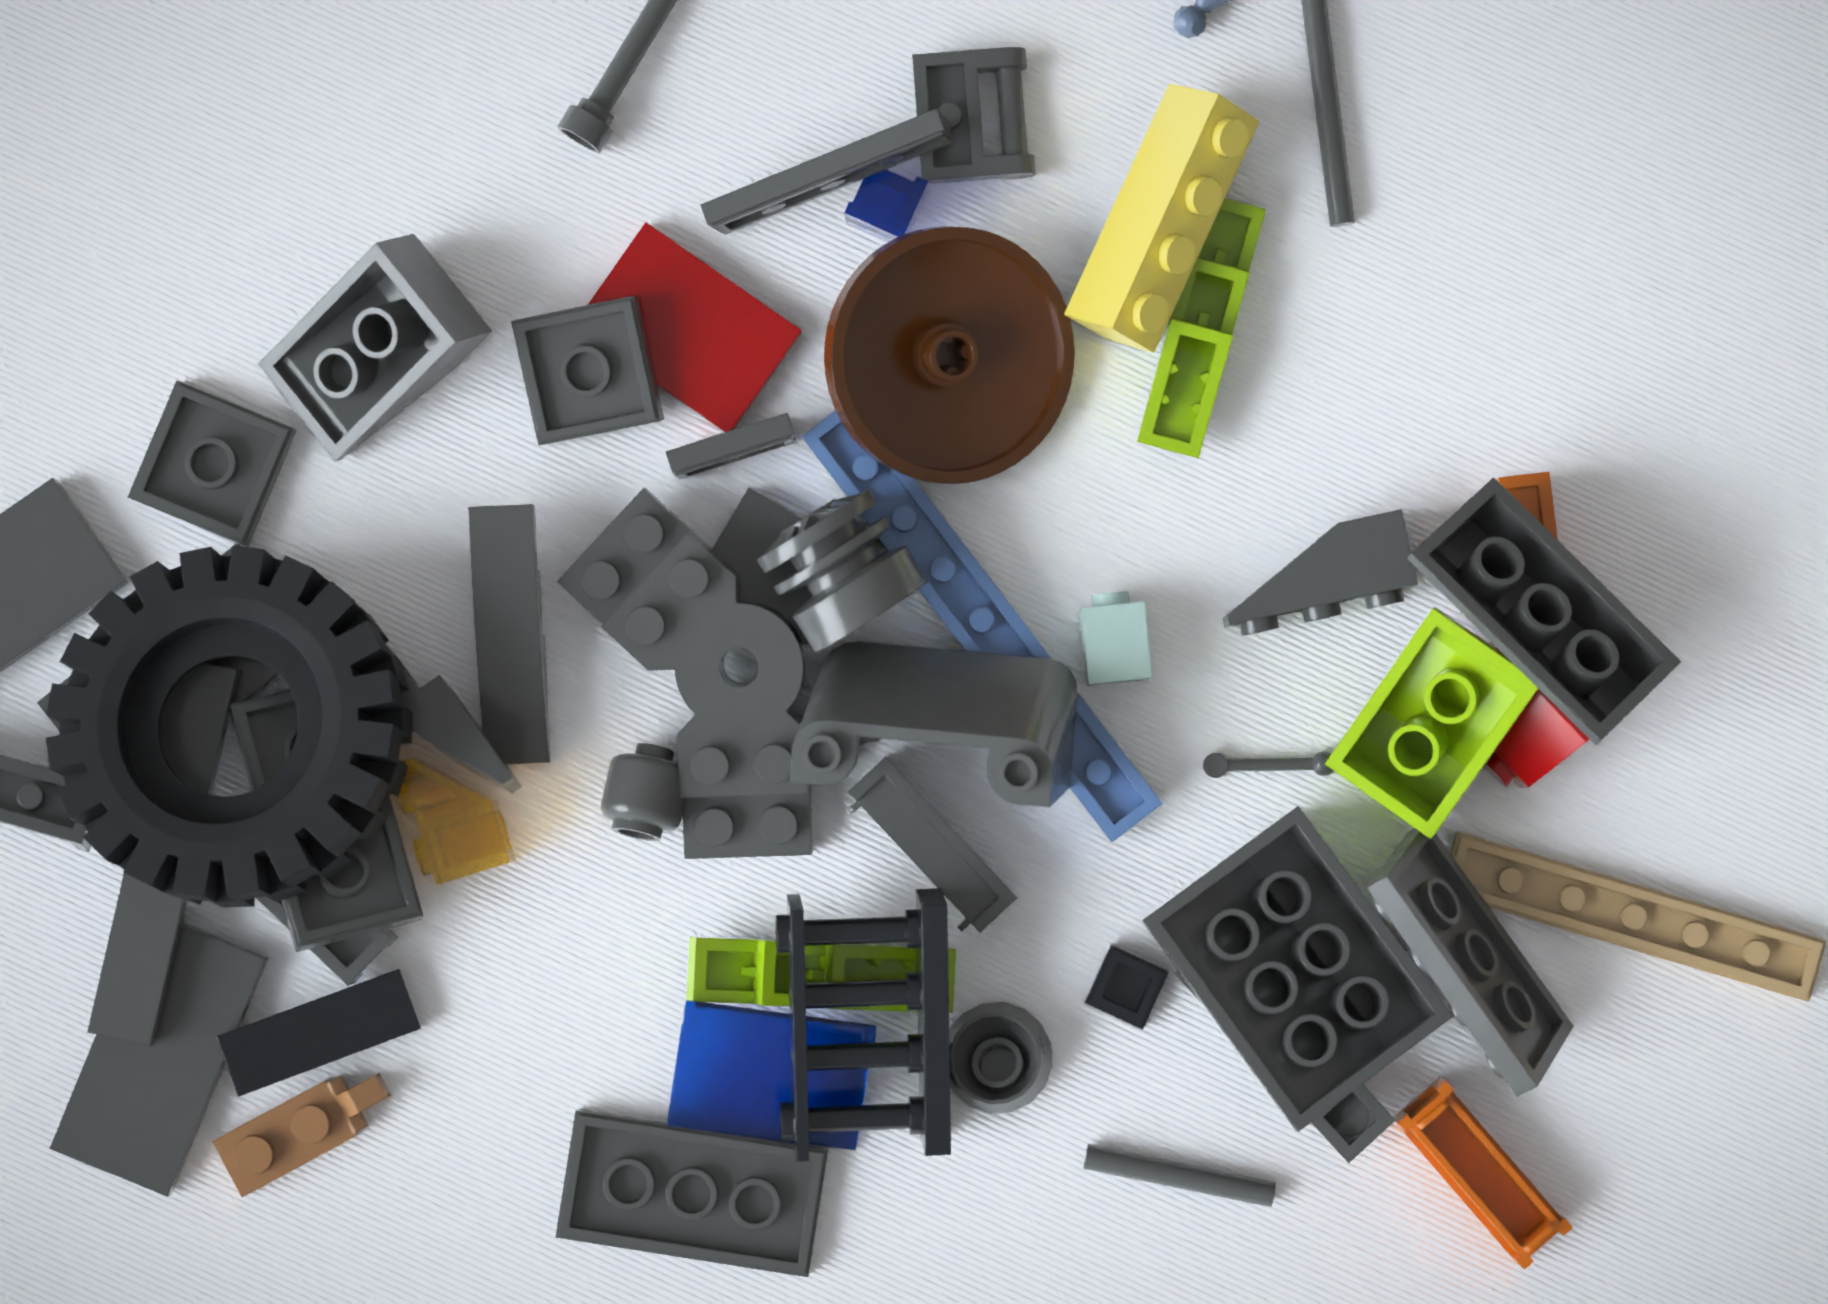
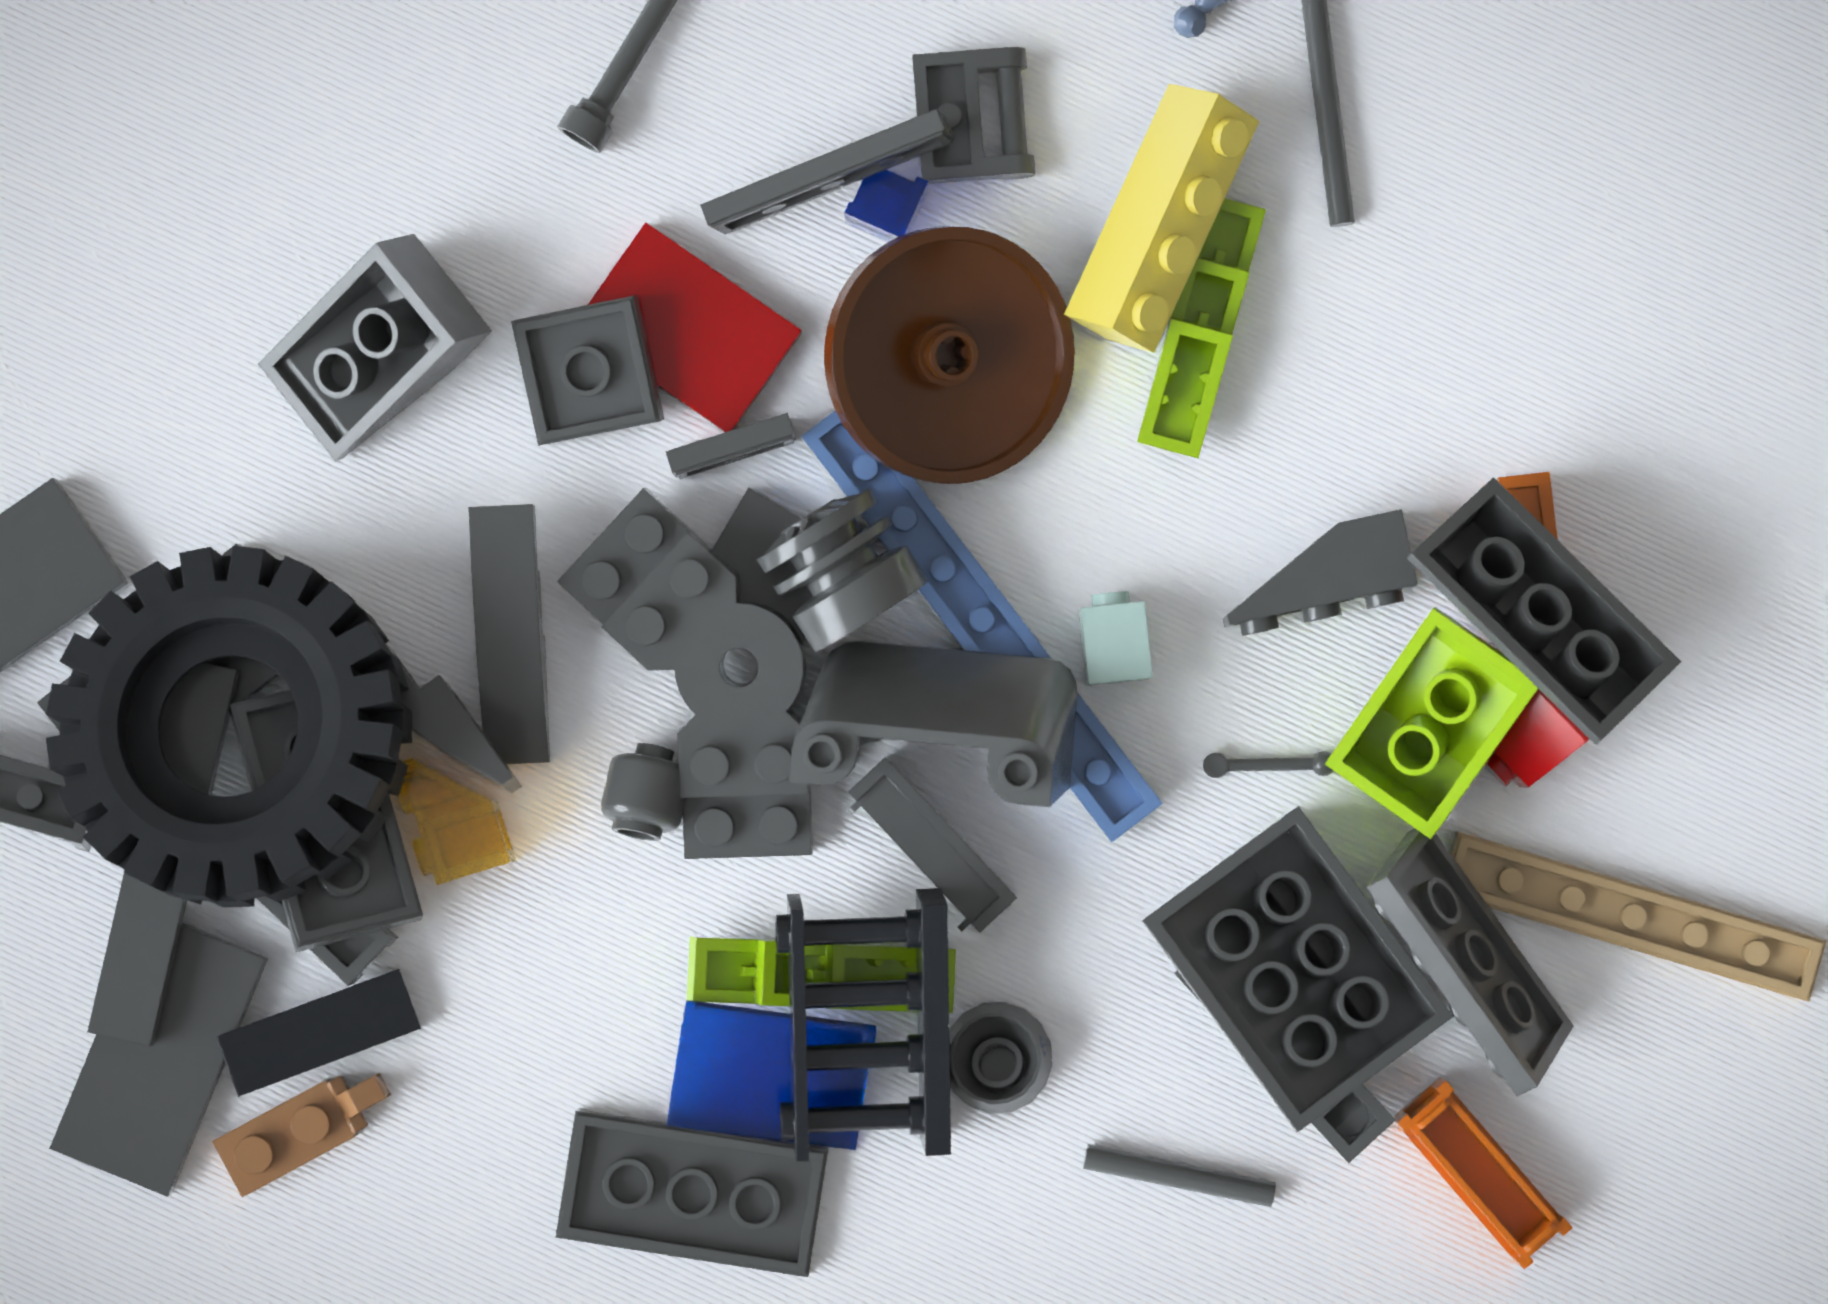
(212, 463): dark grey tile -> none
(1126, 986): black tile -> none

